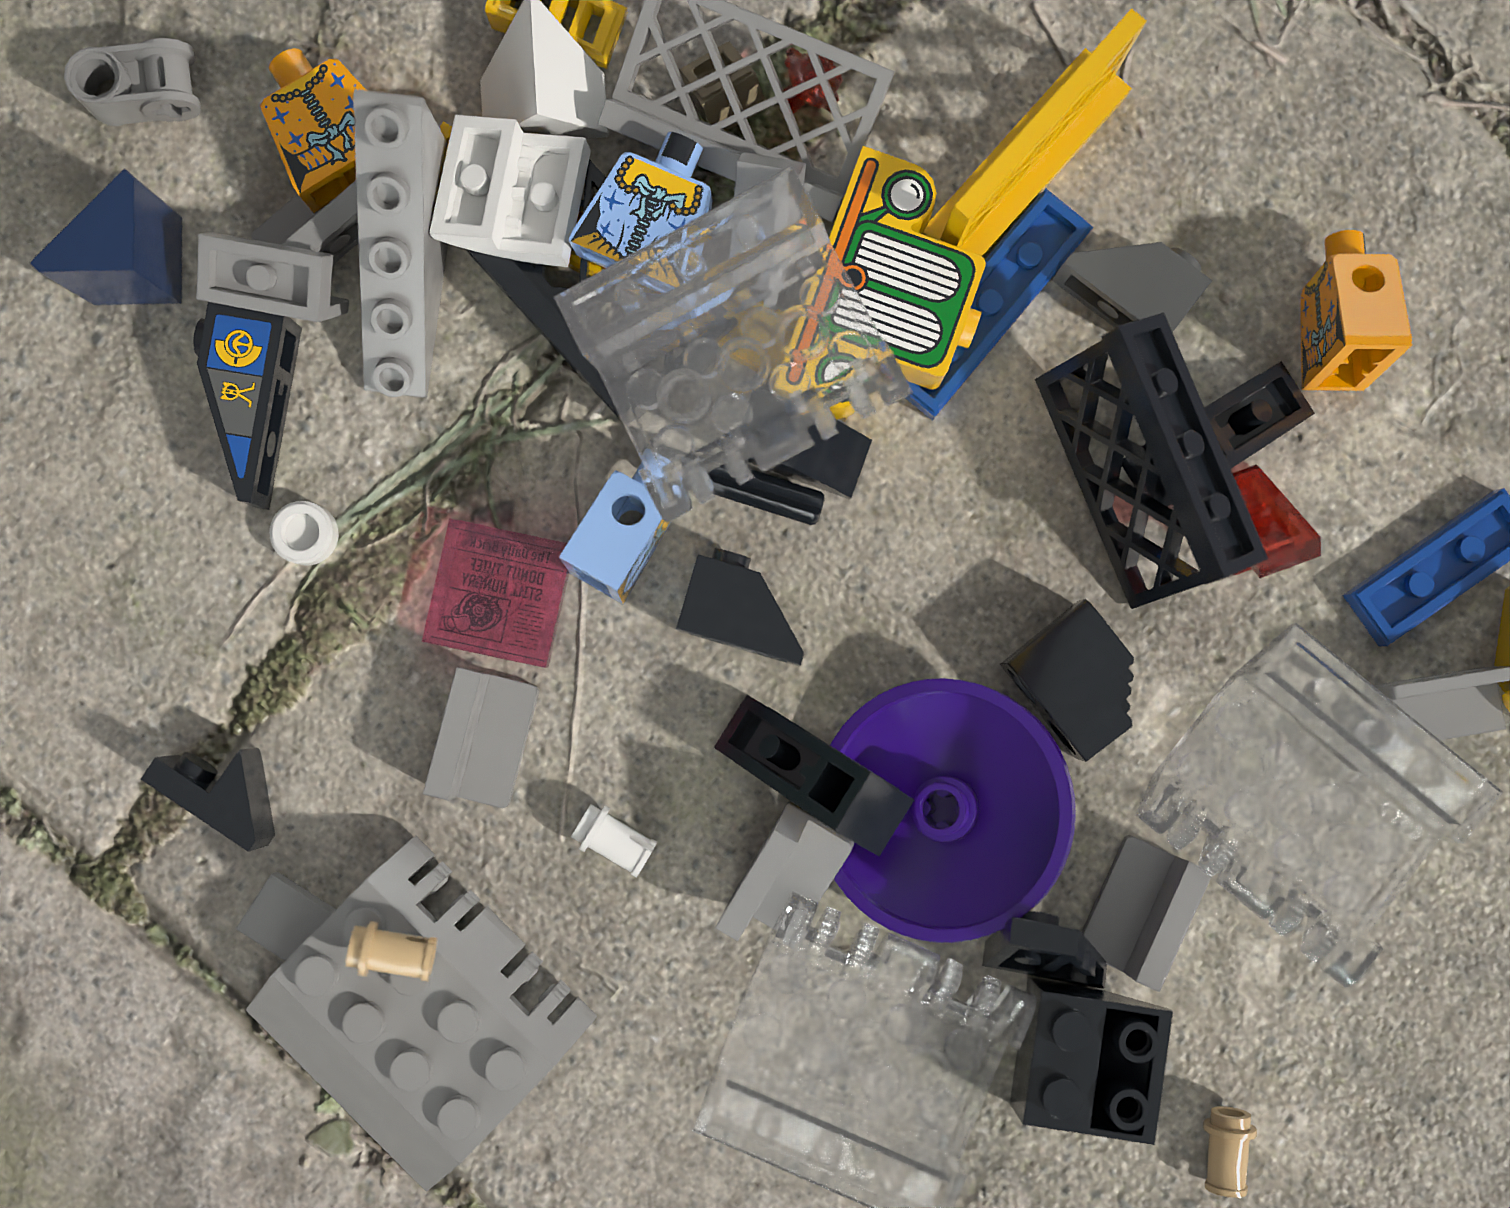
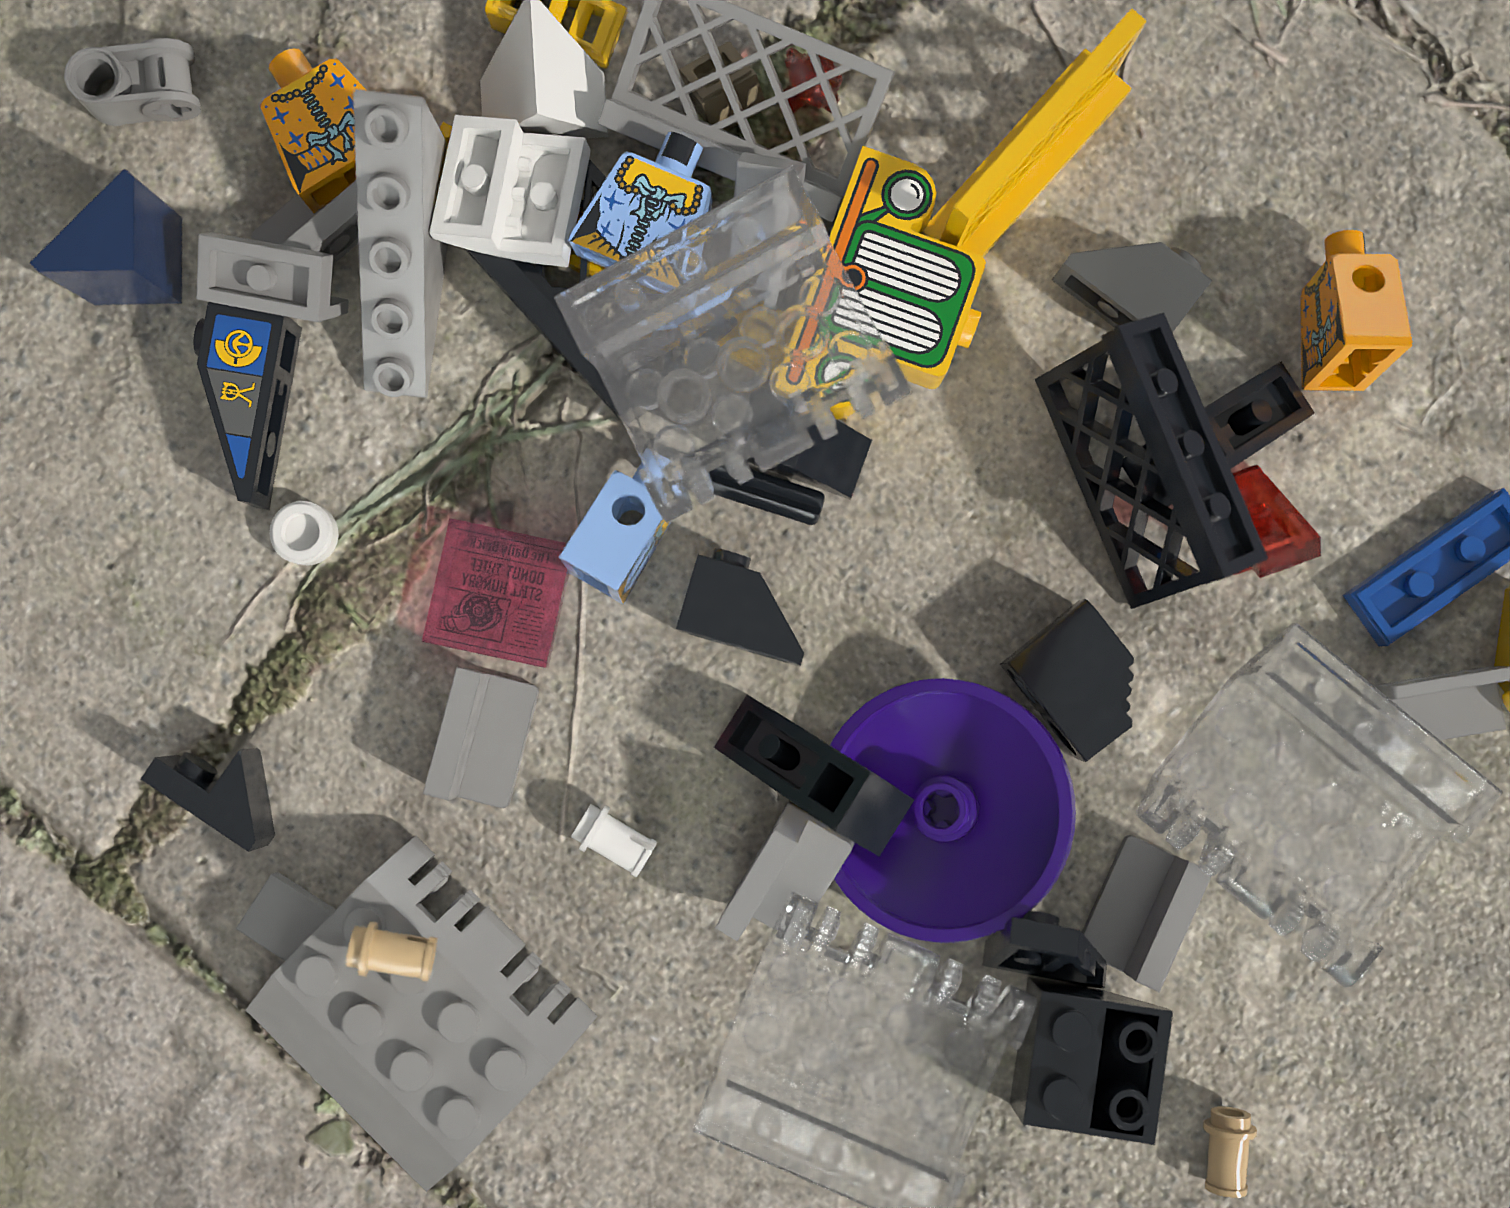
(1009, 283): blue tile -> none

